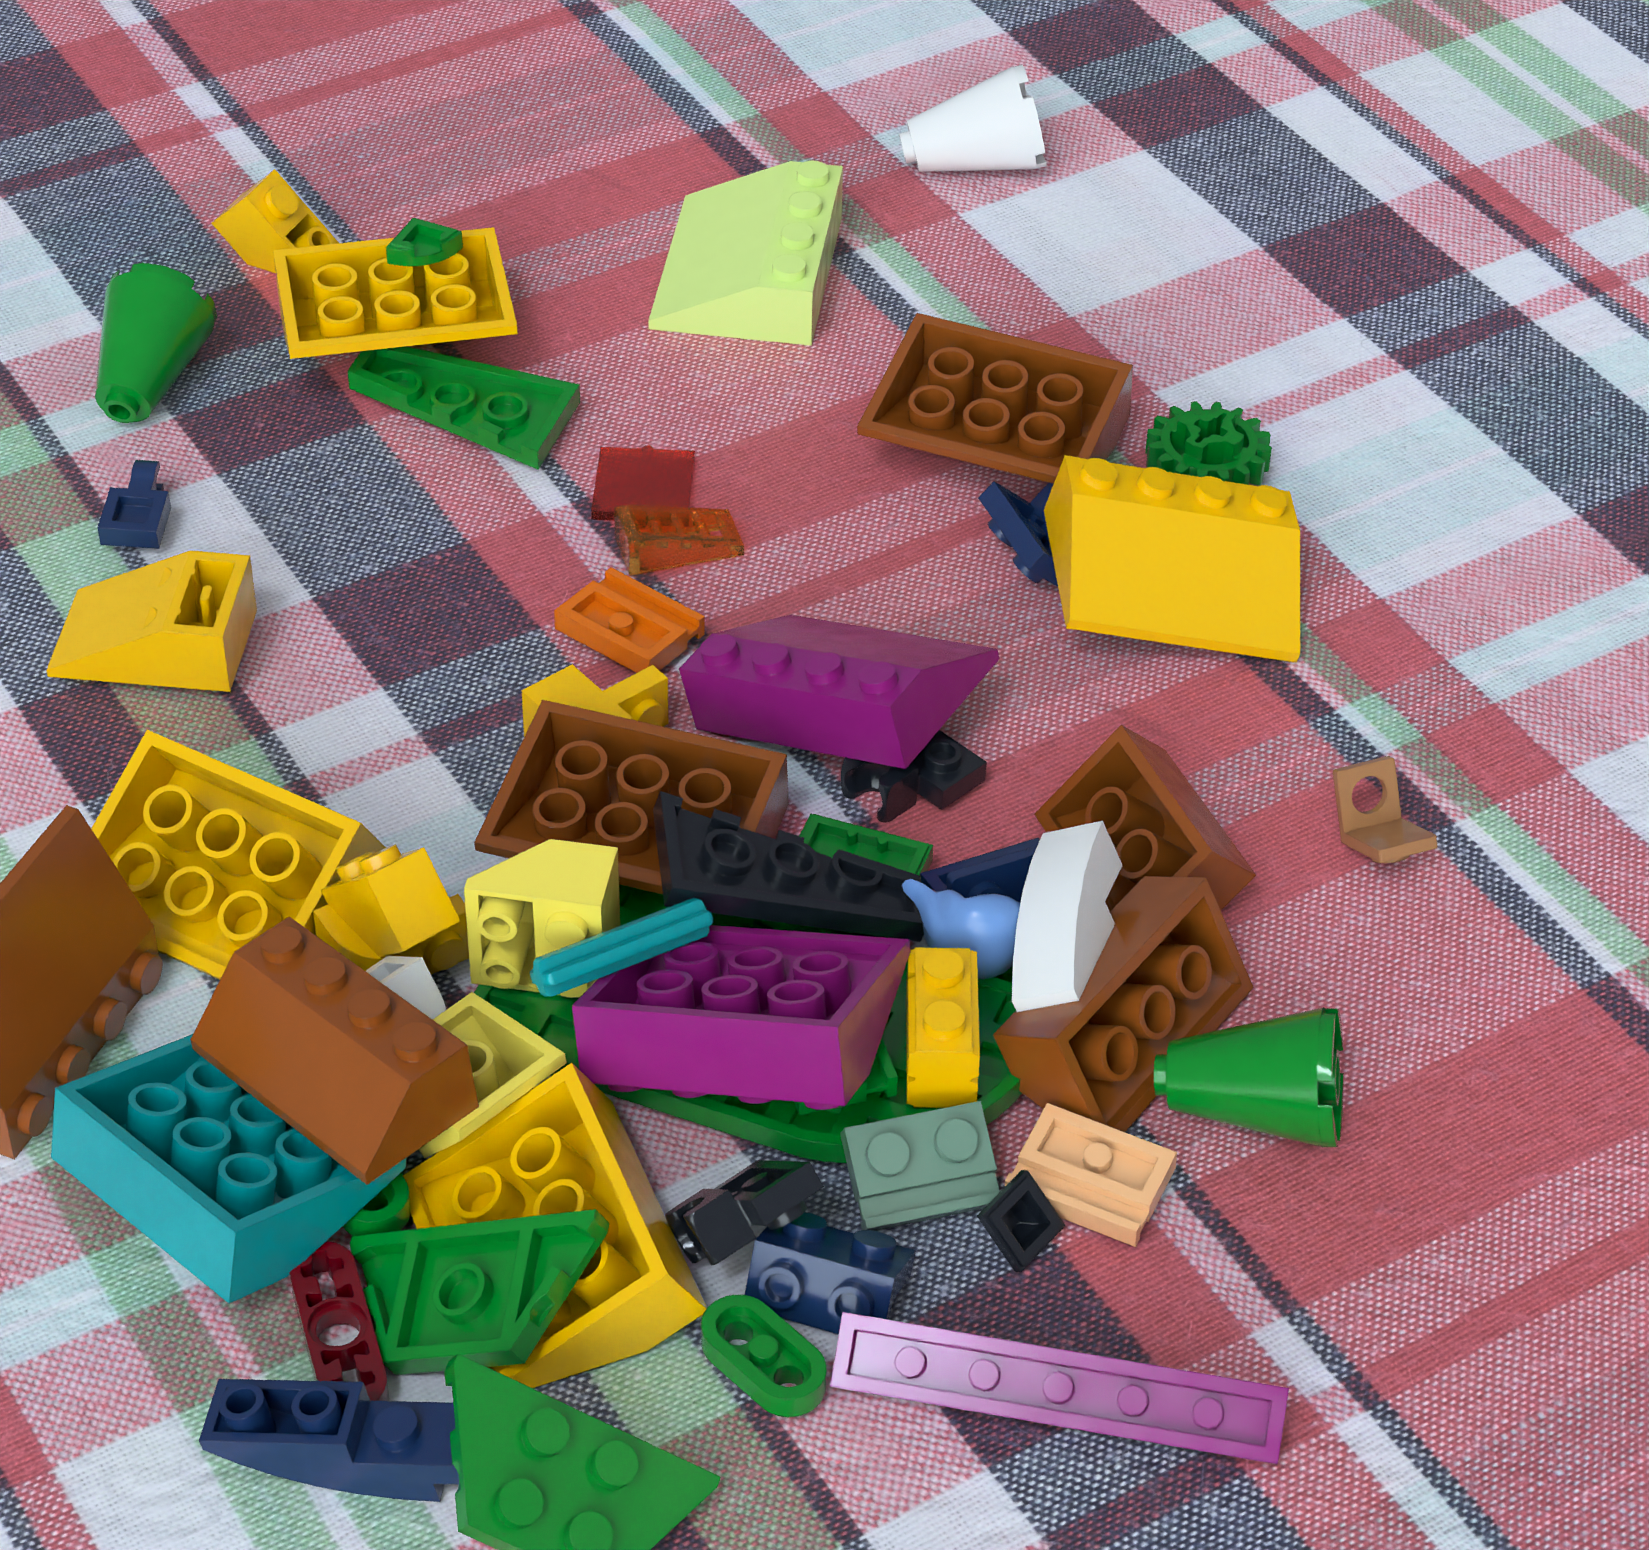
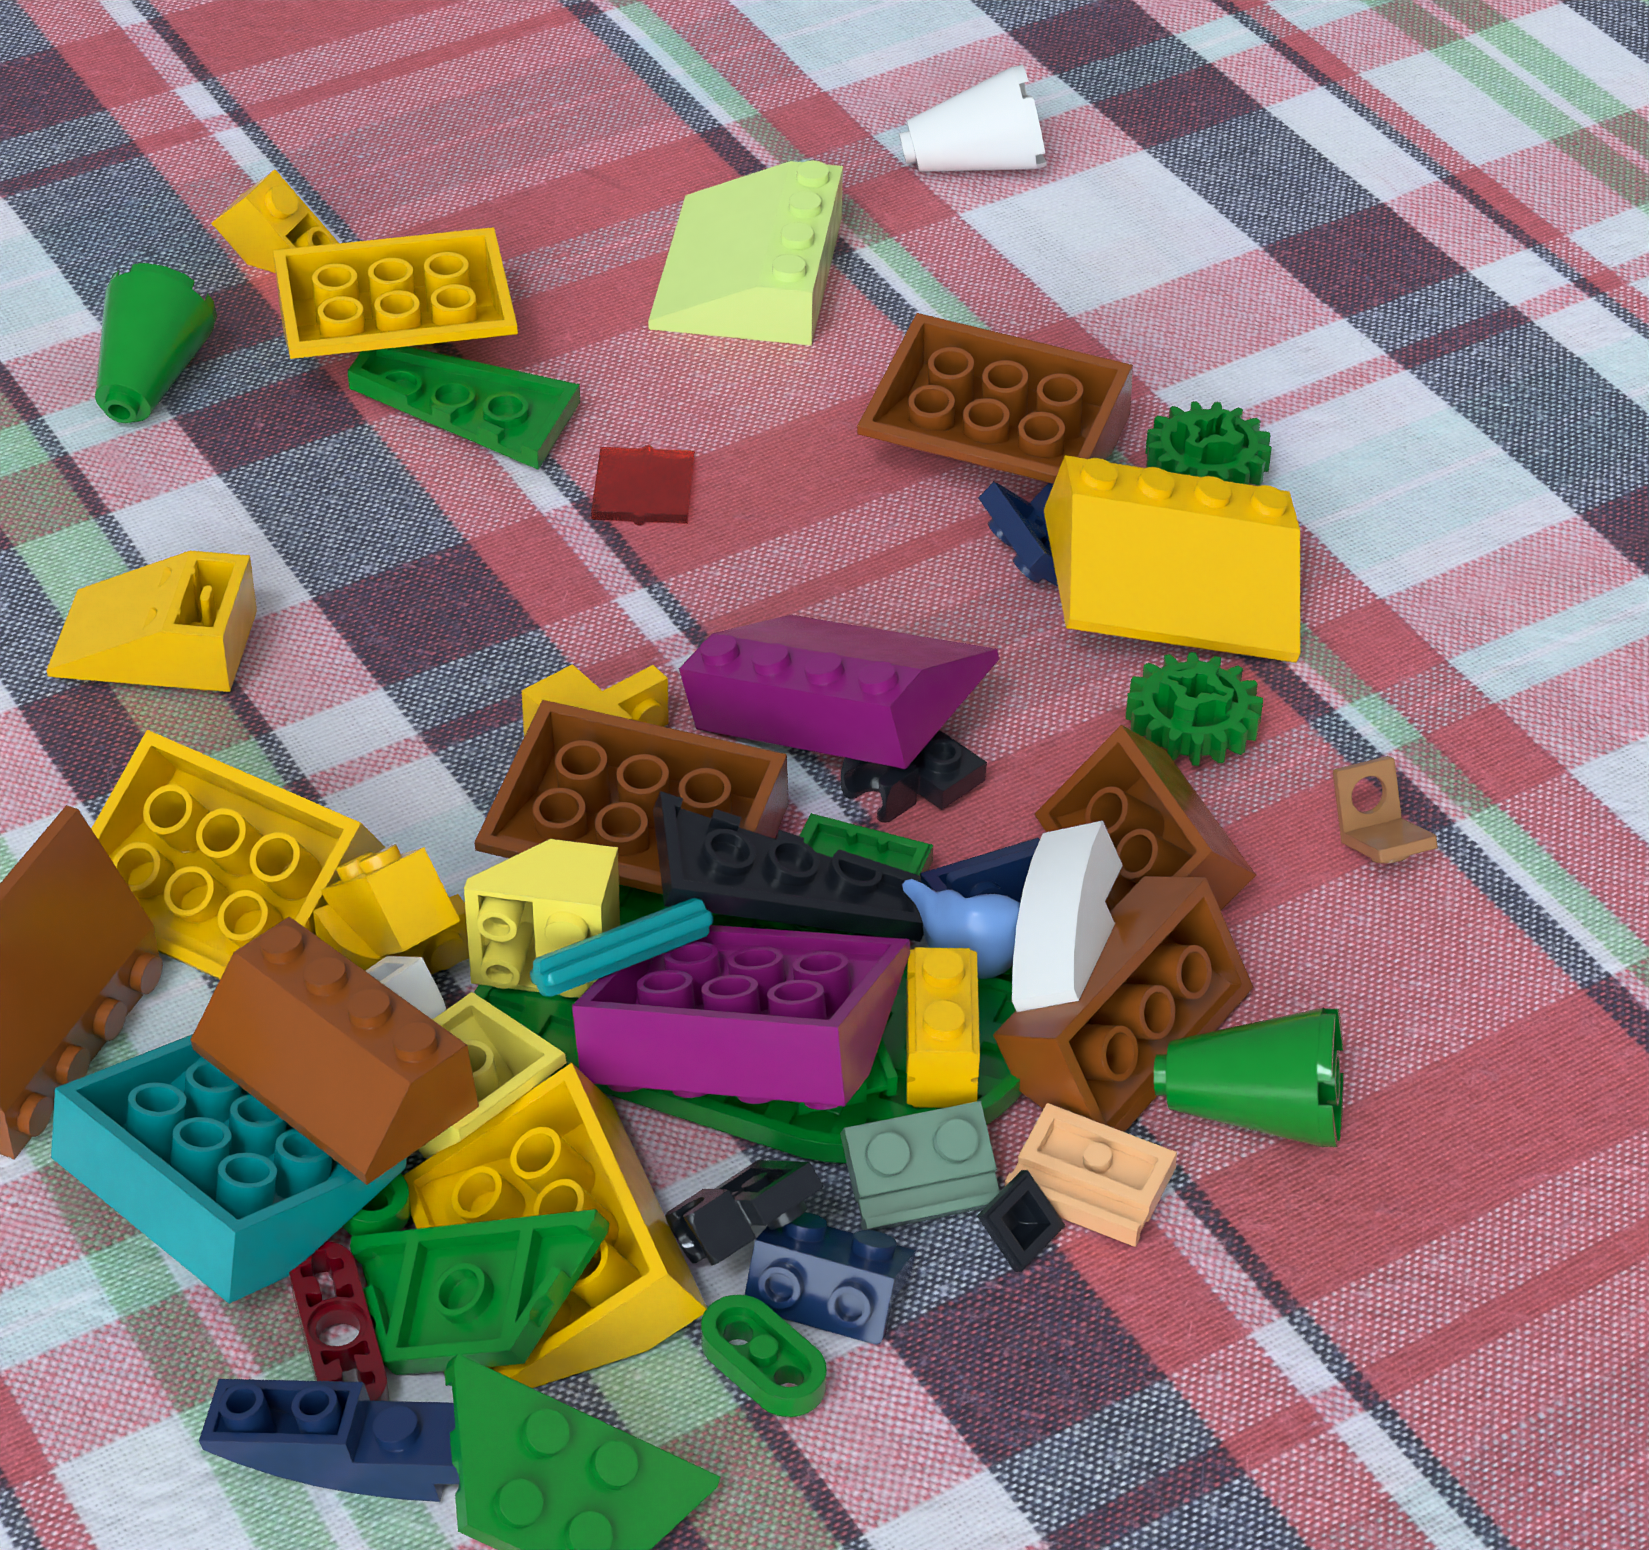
(136, 513): dark blue plate -> none
(423, 244): green tile -> none
(629, 622): orange plate -> none
(665, 538): clear orange slope -> none
(1060, 1388): plate -> none
(1194, 708): none -> green gear

